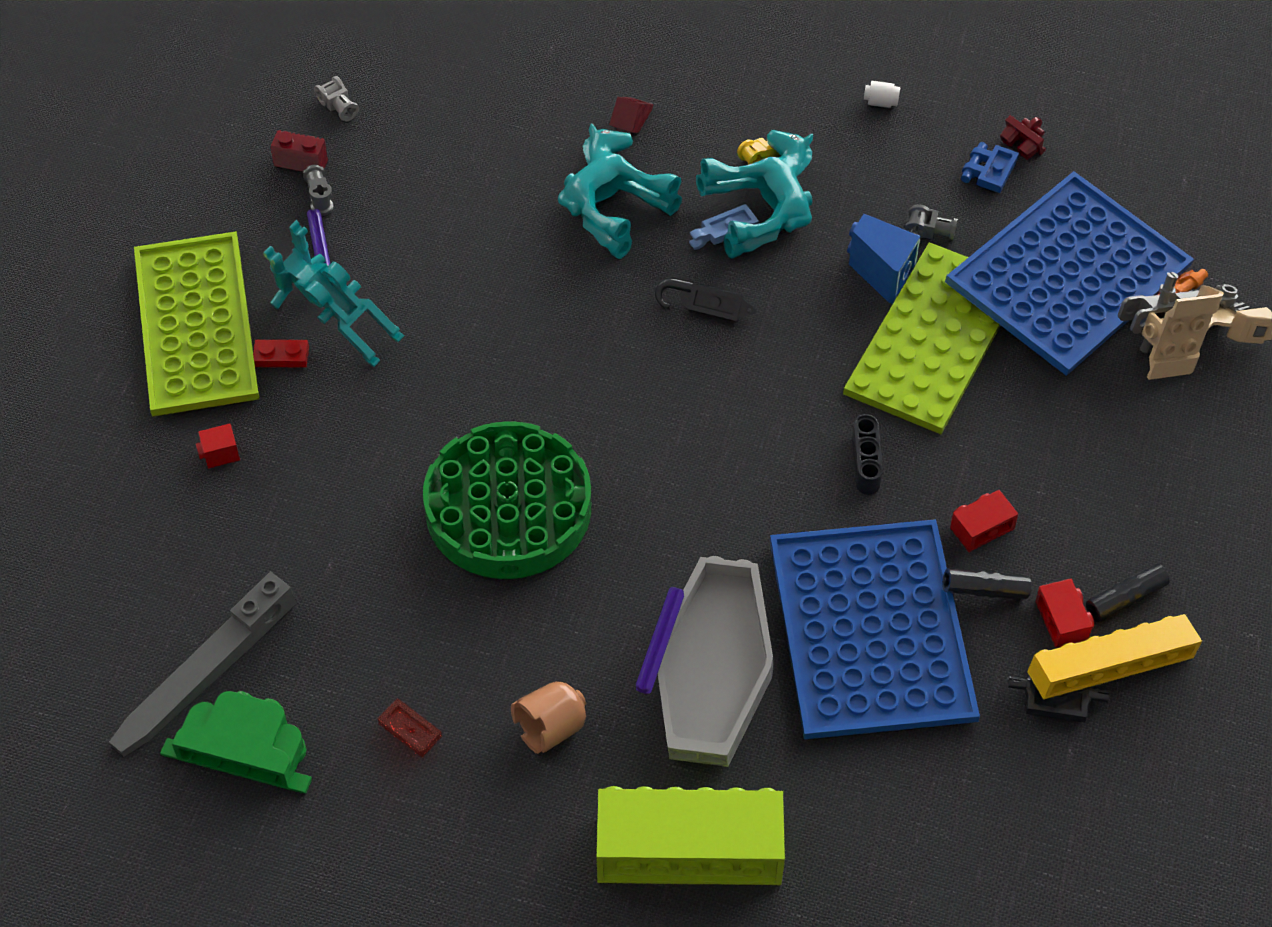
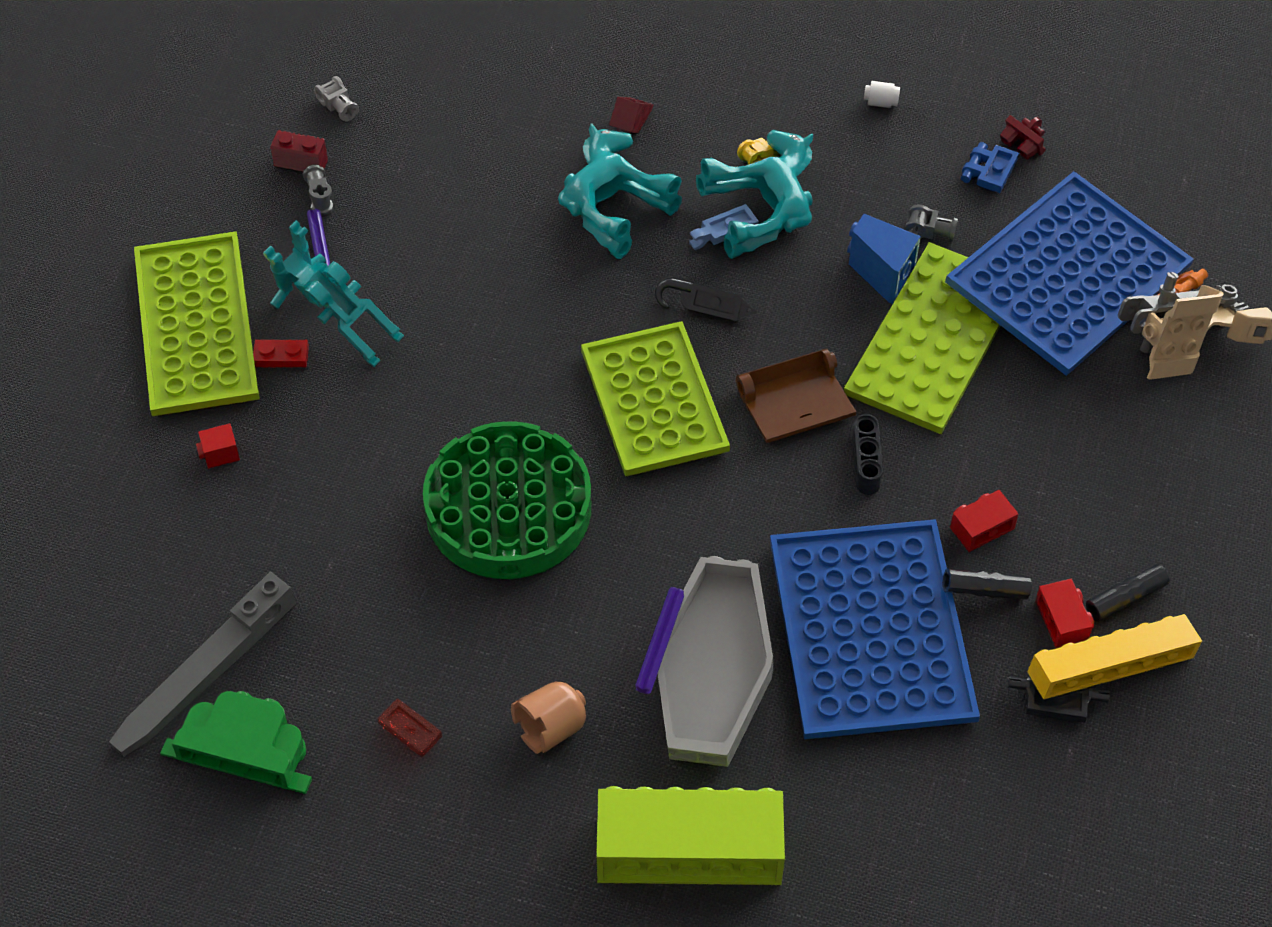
(654, 398): none -> lime plate
(794, 395): none -> reddish brown door

